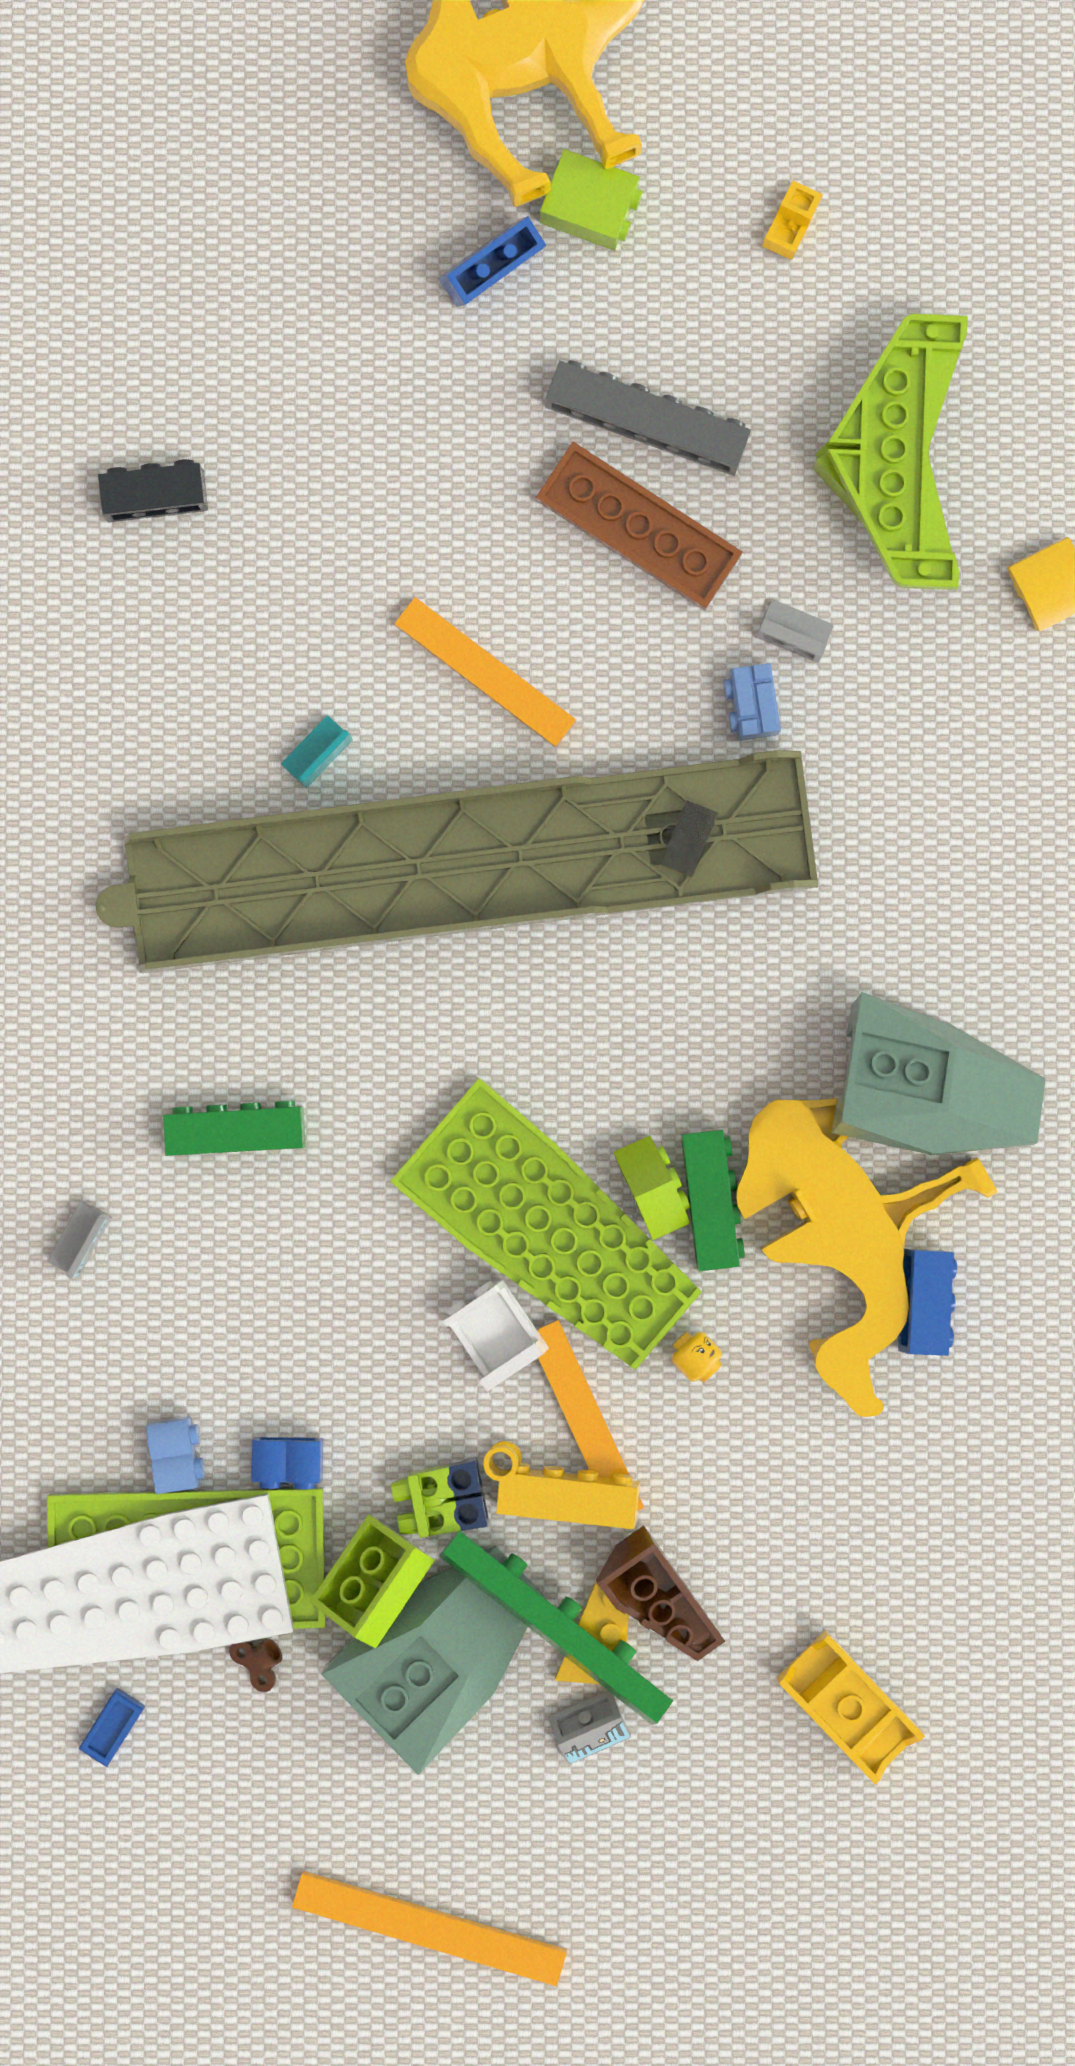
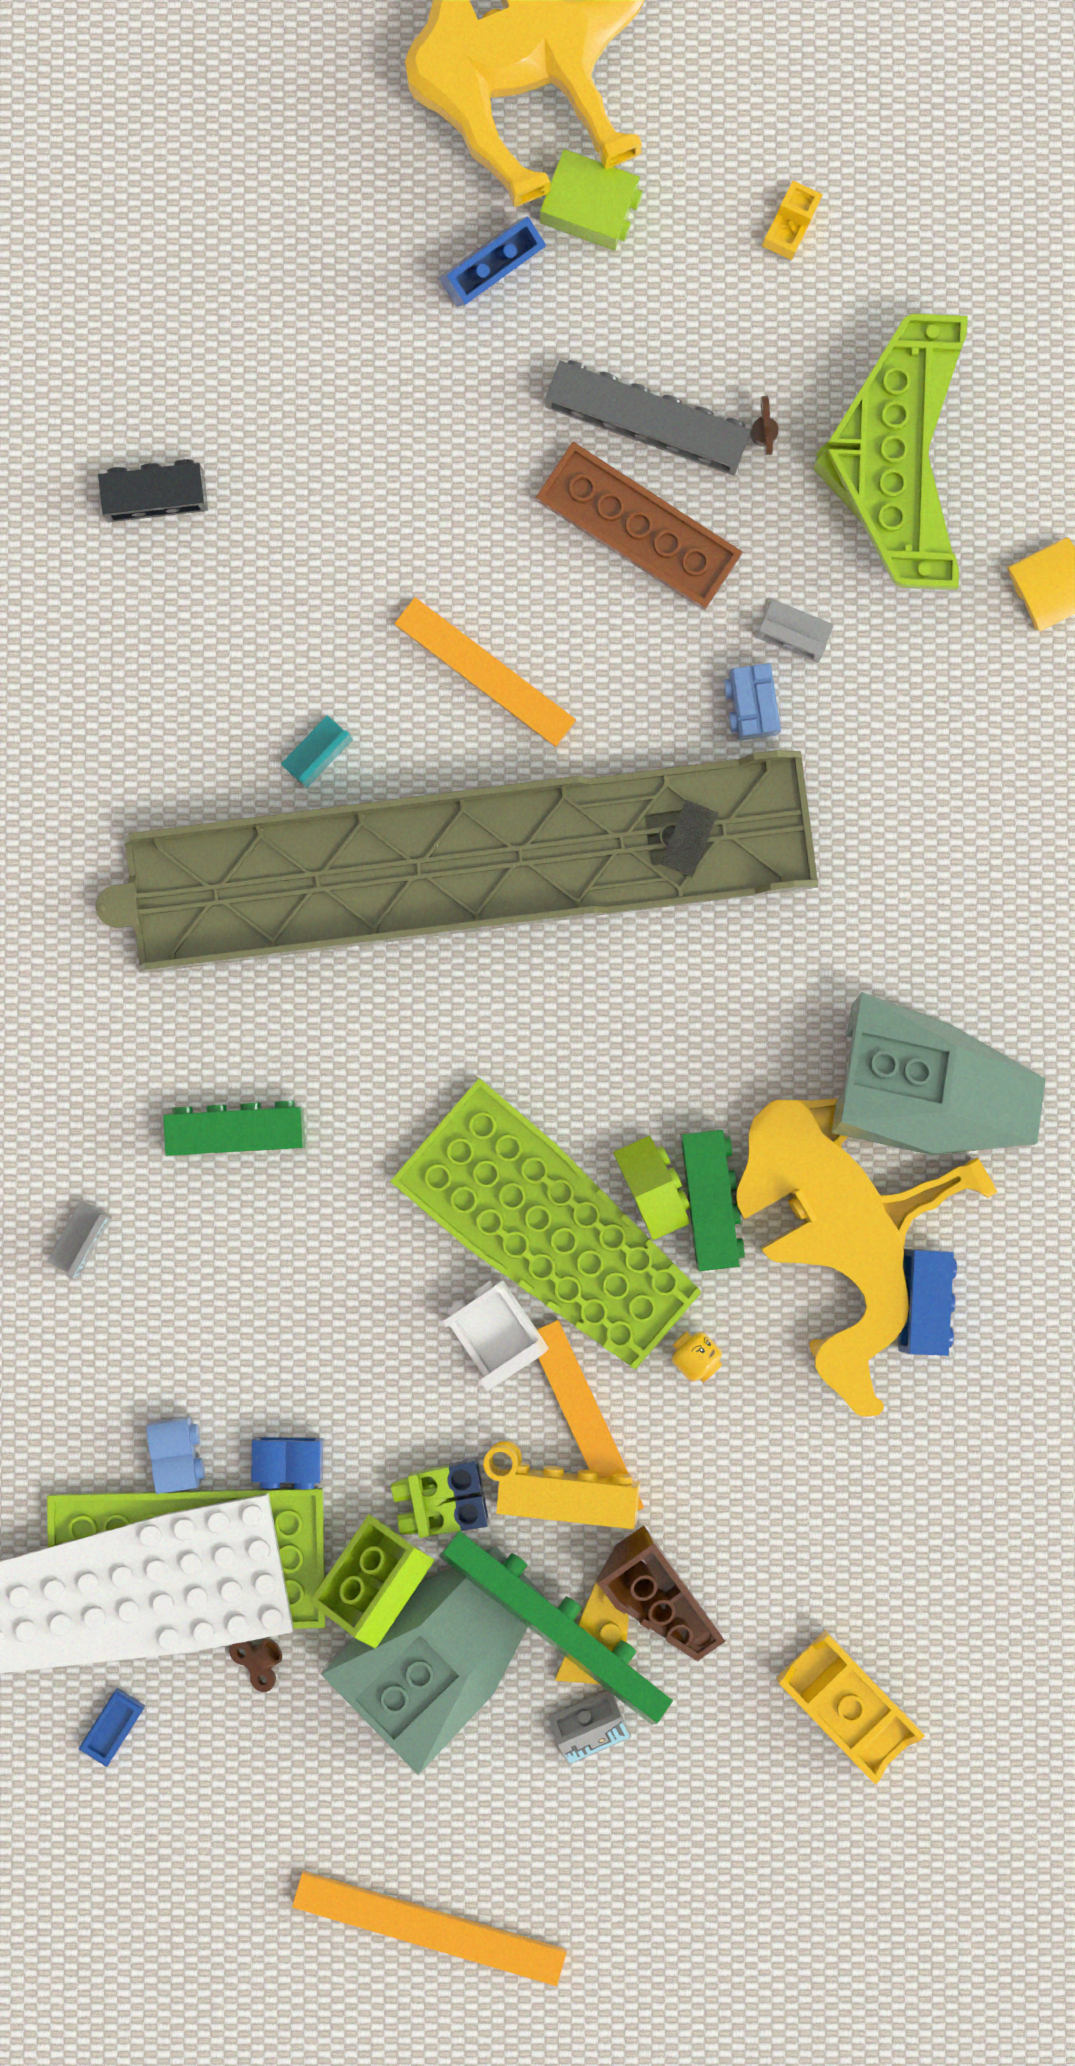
(765, 429): none -> reddish brown piece

